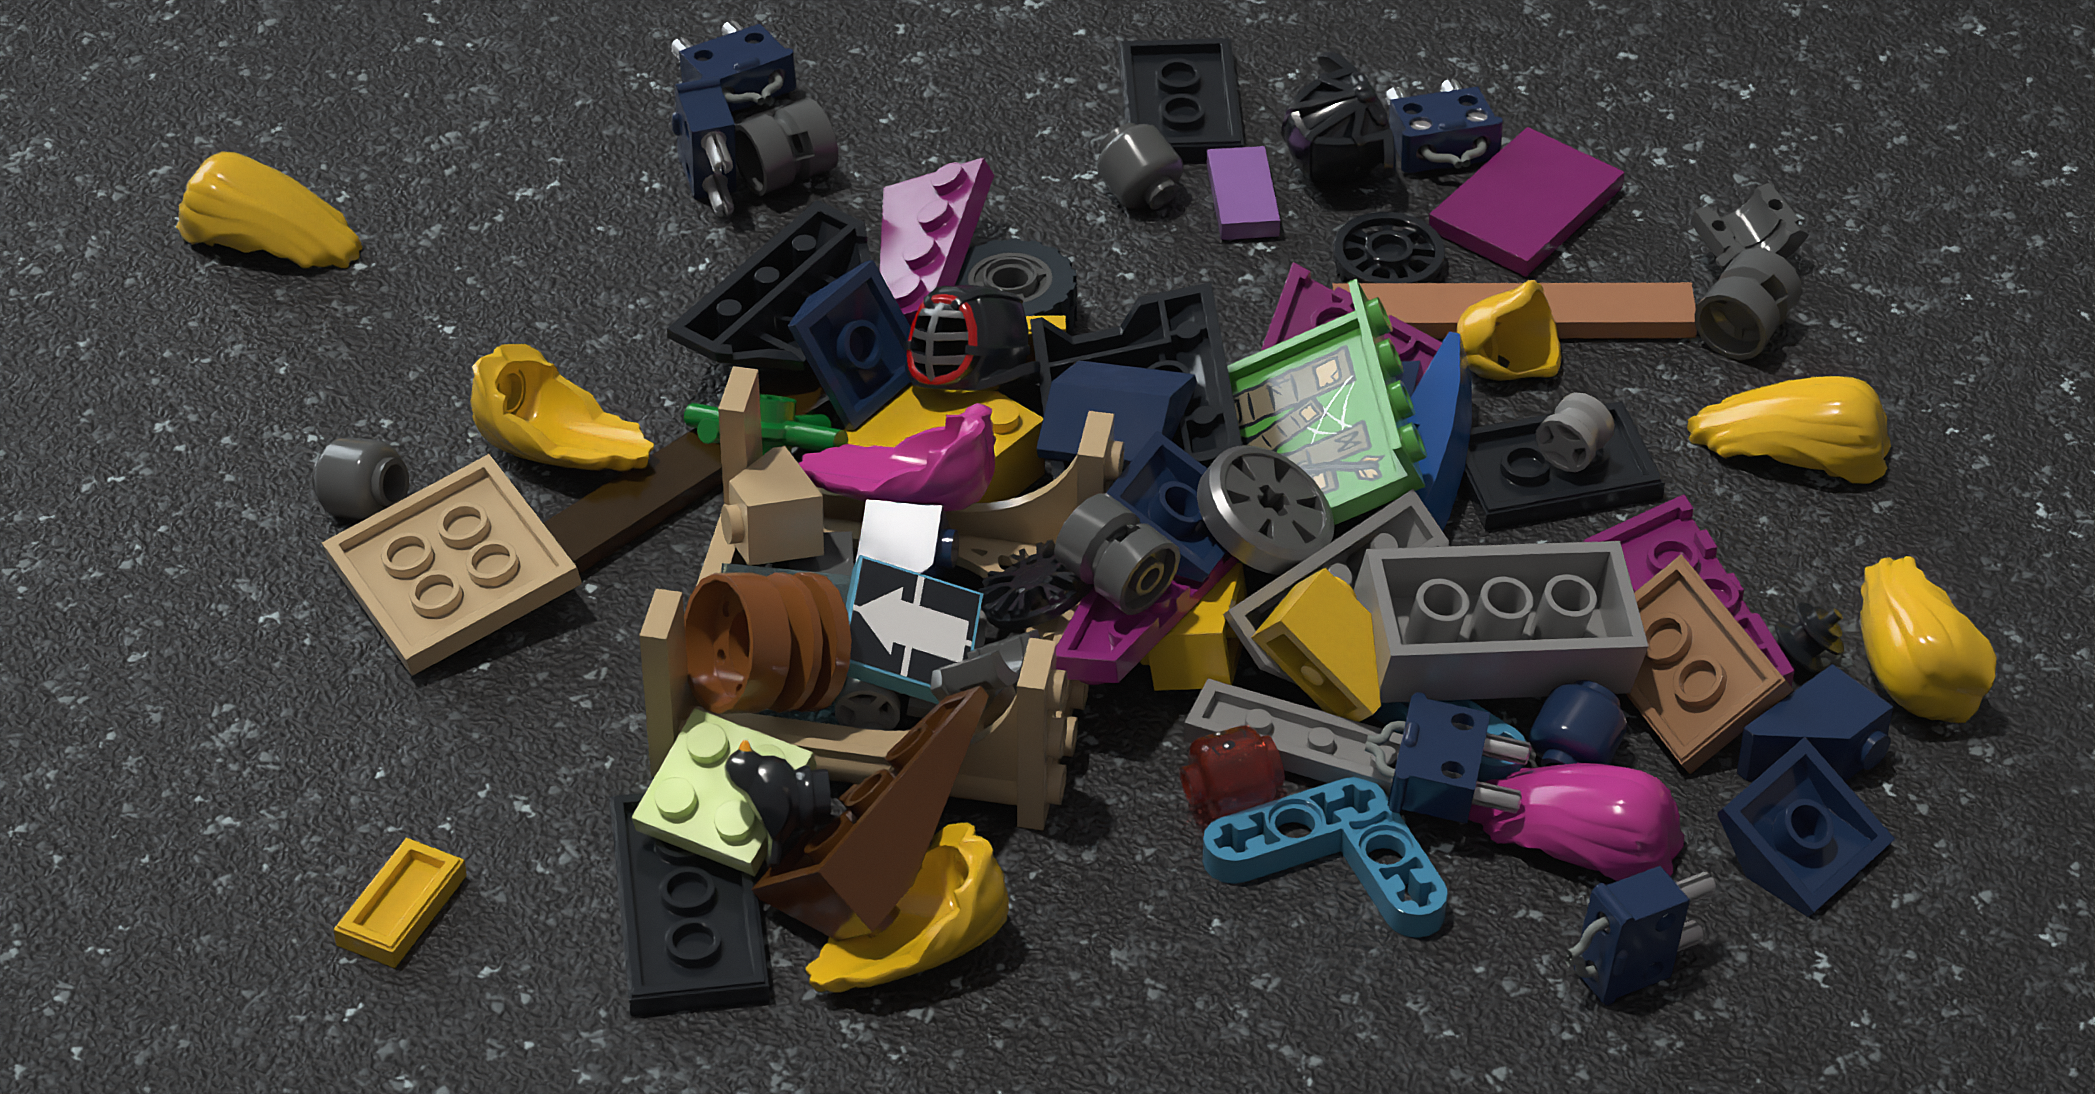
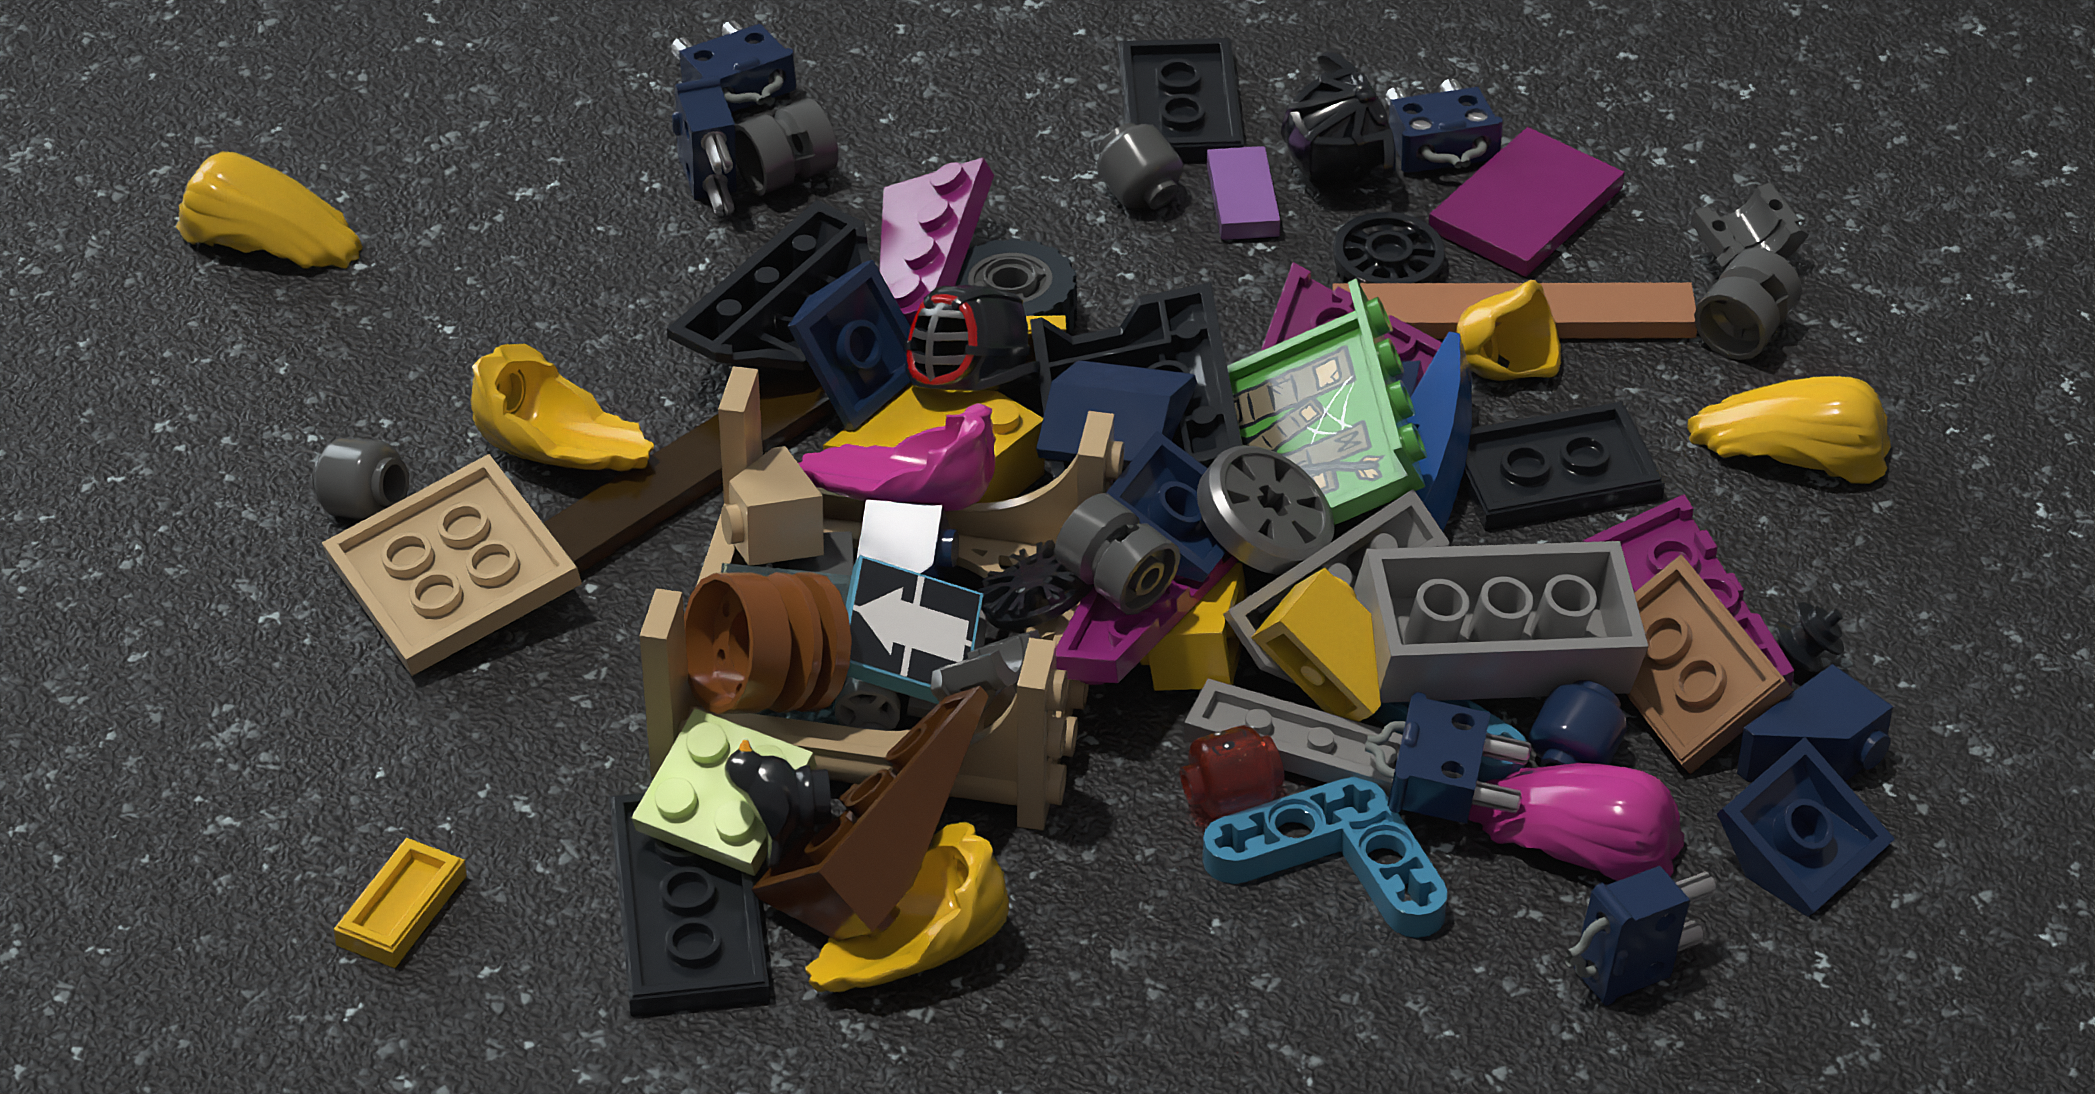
(778, 425): green bar -> none
(1575, 432): light grey wheel -> none
(1922, 645): yellow hair -> none

